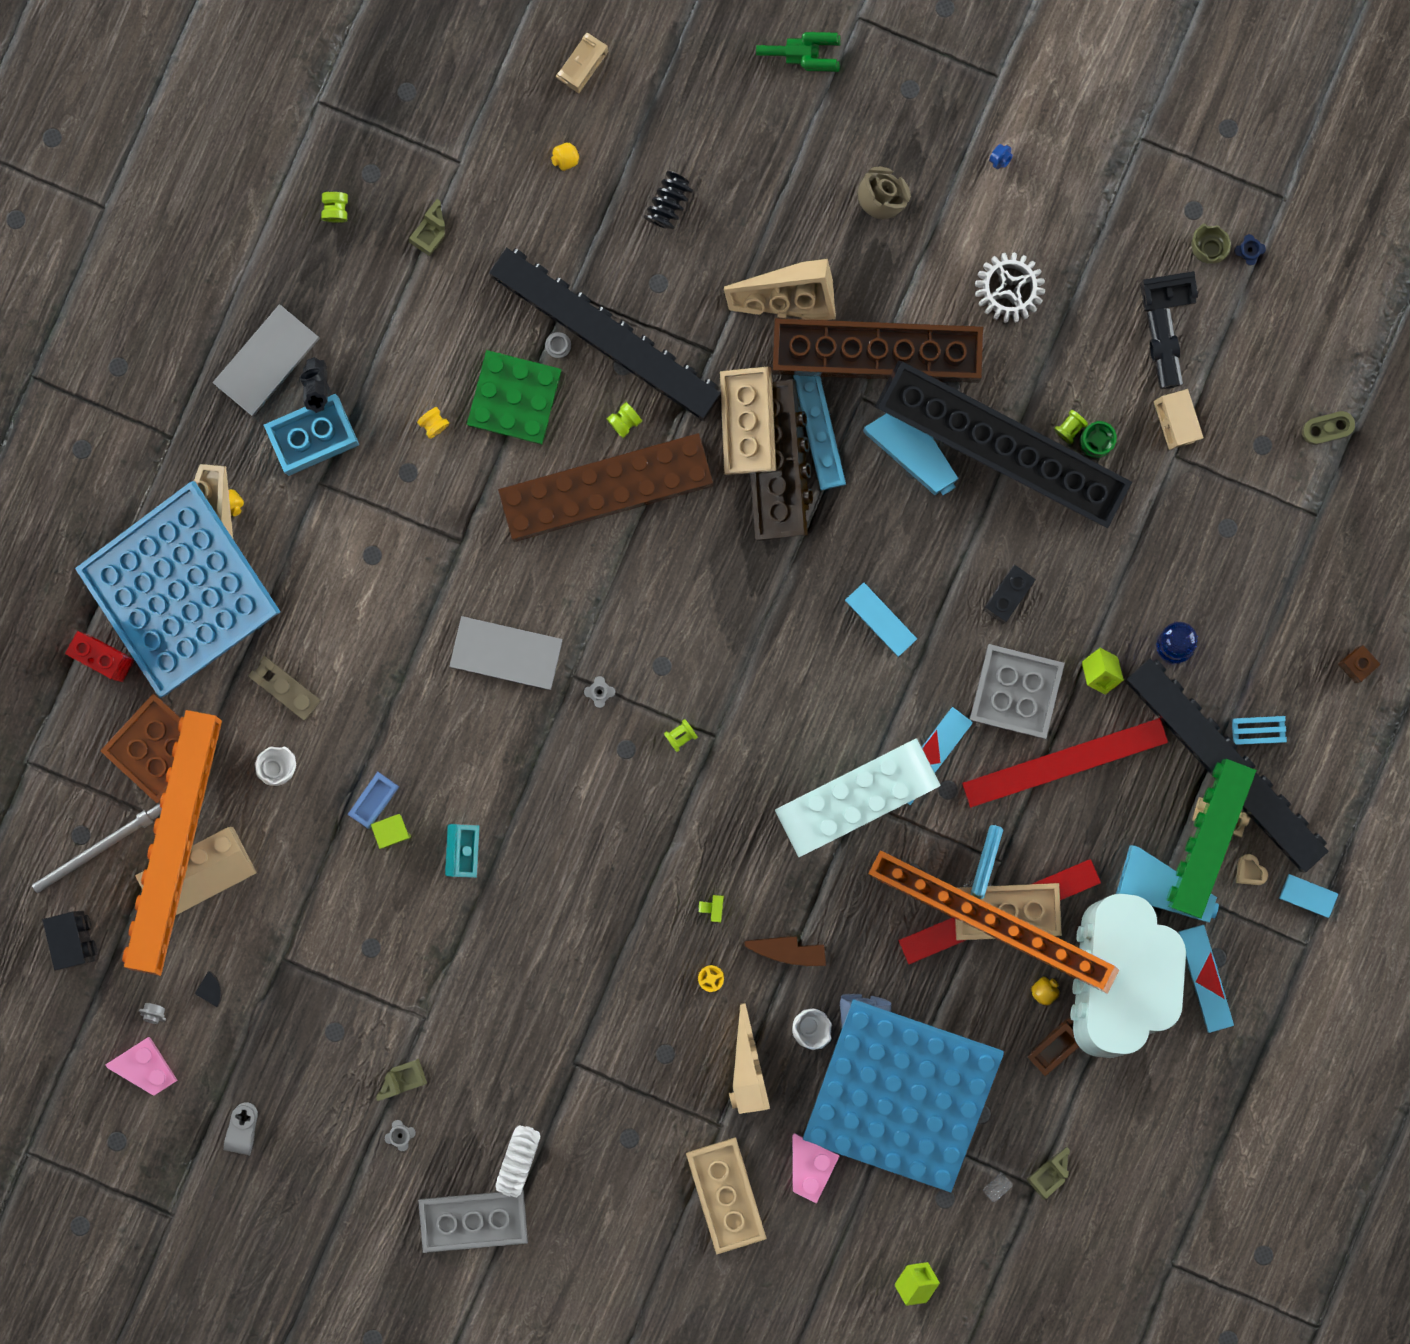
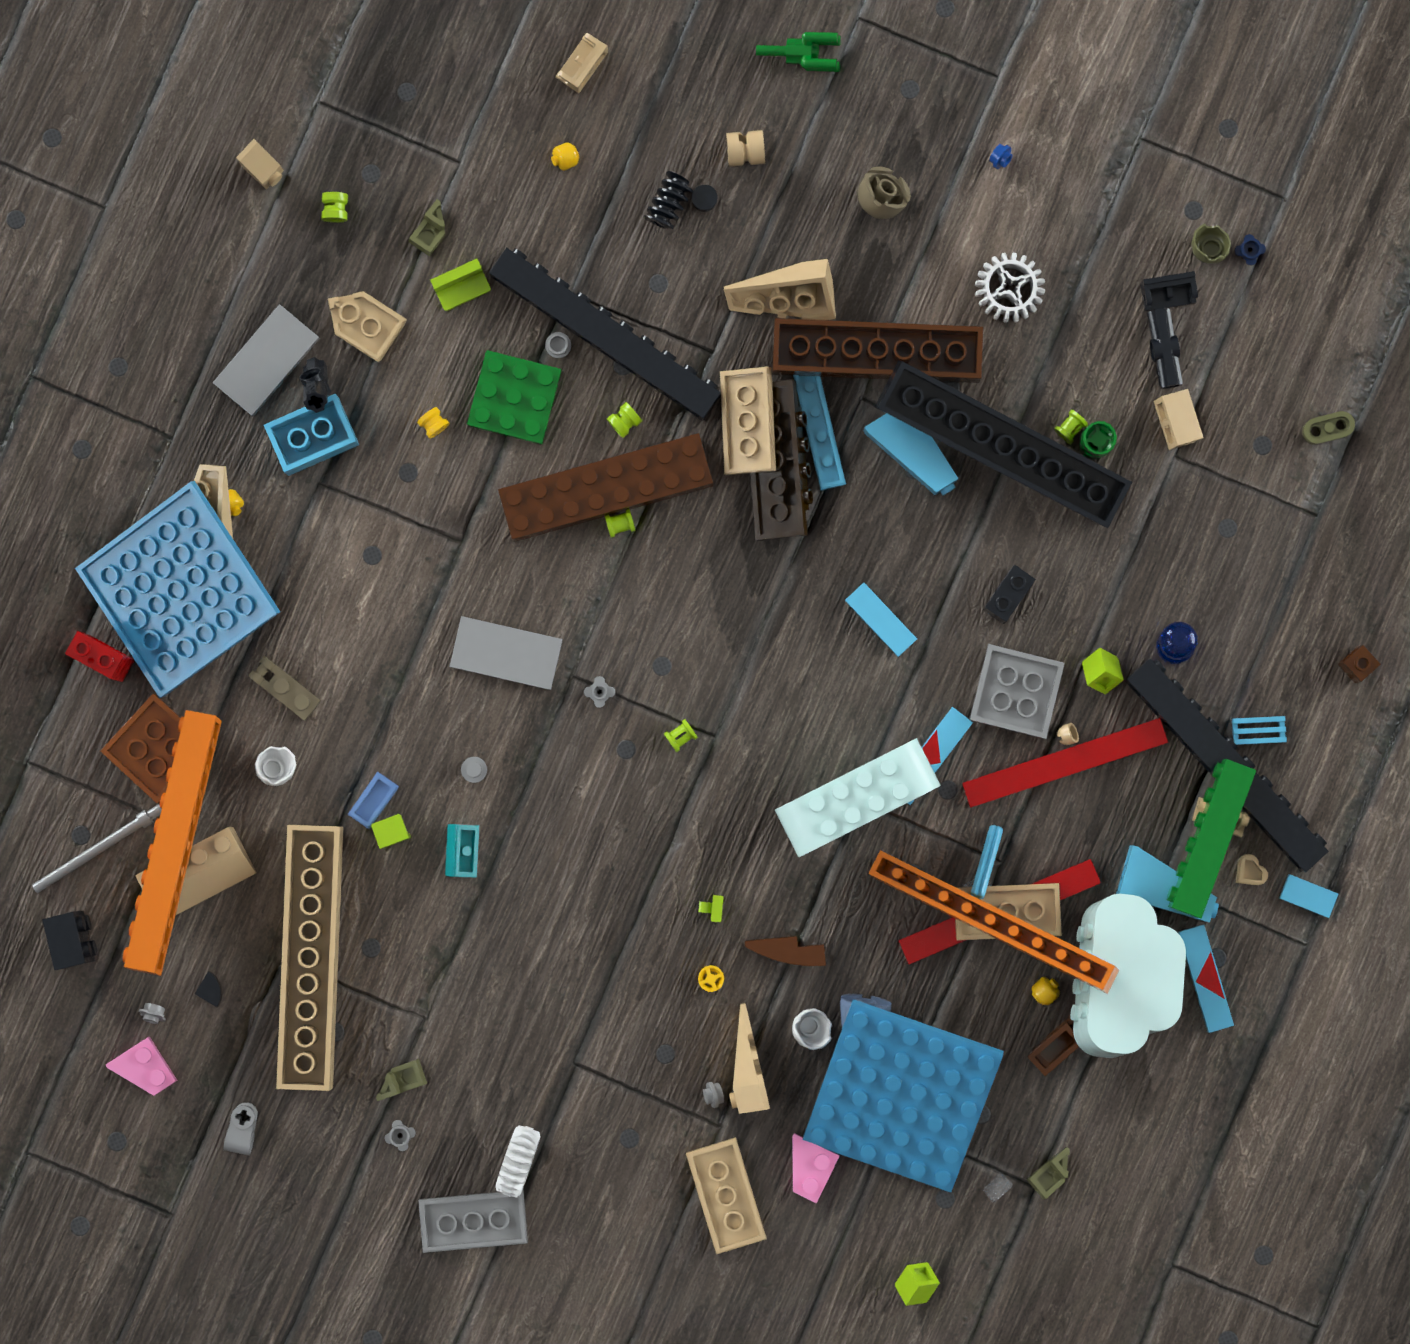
(260, 164): none -> tan slope
(309, 957): none -> tan brick
(365, 323): none -> tan tile
(460, 285): none -> lime panel
(474, 769): none -> light grey plate
(620, 523): none -> lime bush
(704, 198): none -> black tile
(713, 1094): none -> light grey plate
(745, 148): none -> tan wheel
(1068, 734): none -> tan hinge

